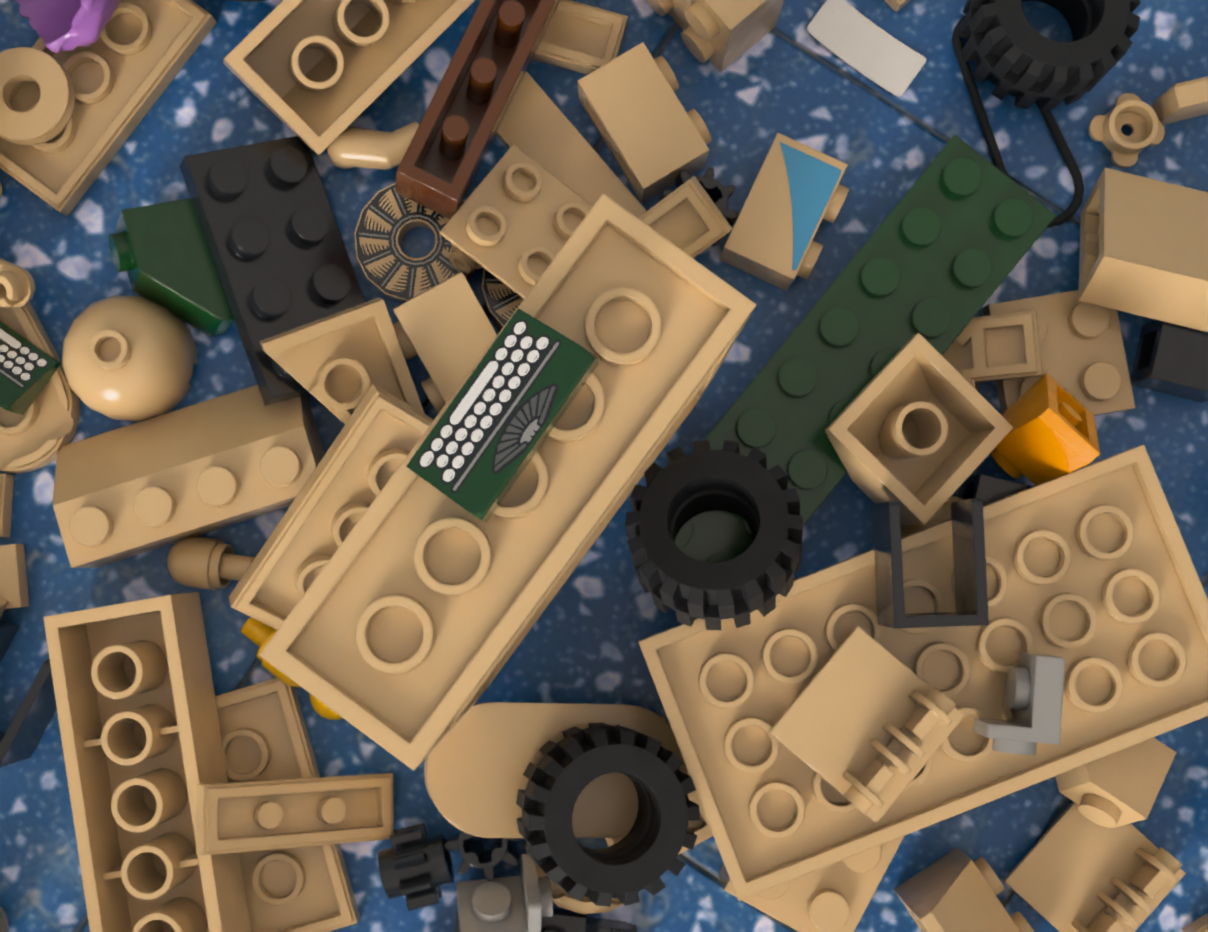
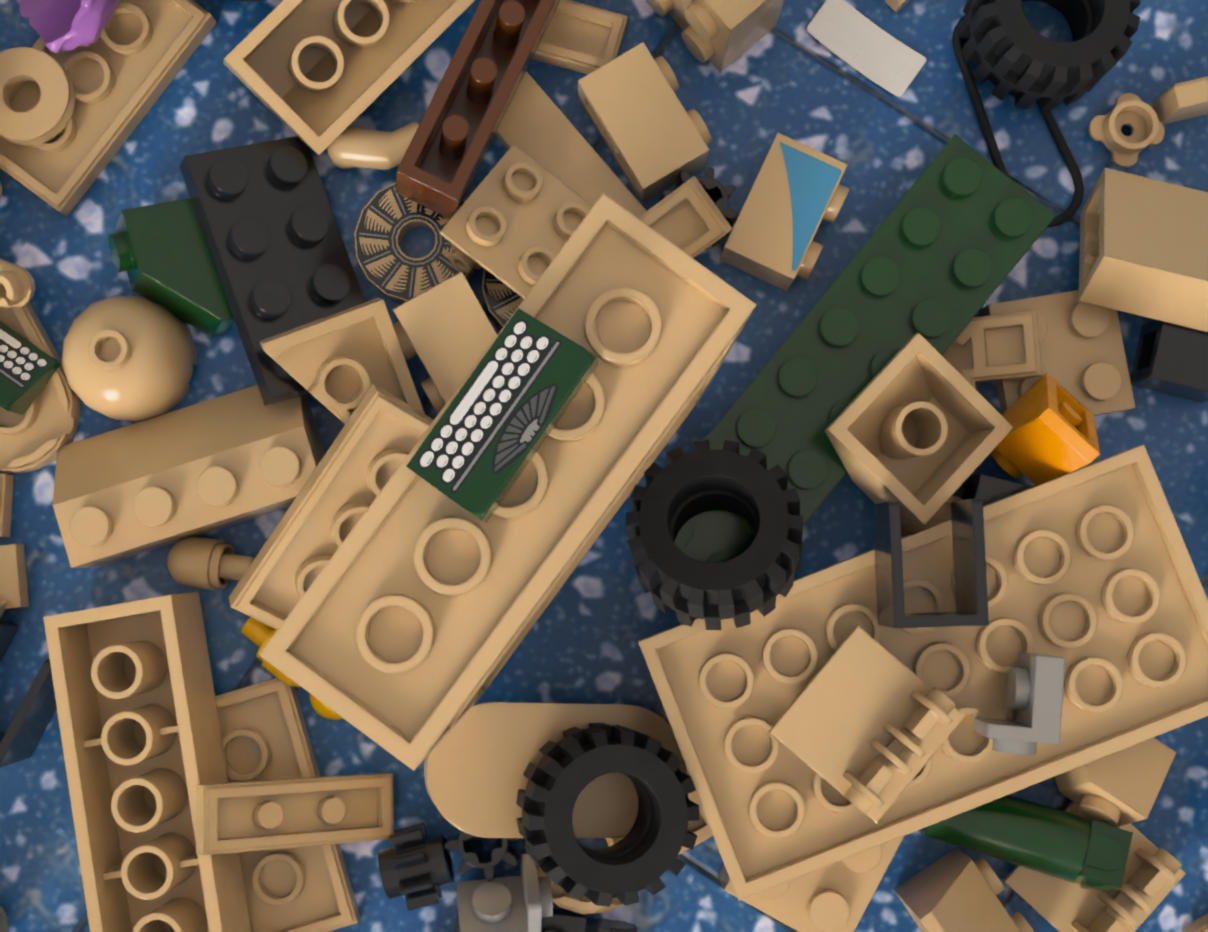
(1041, 841): none -> dark green piece

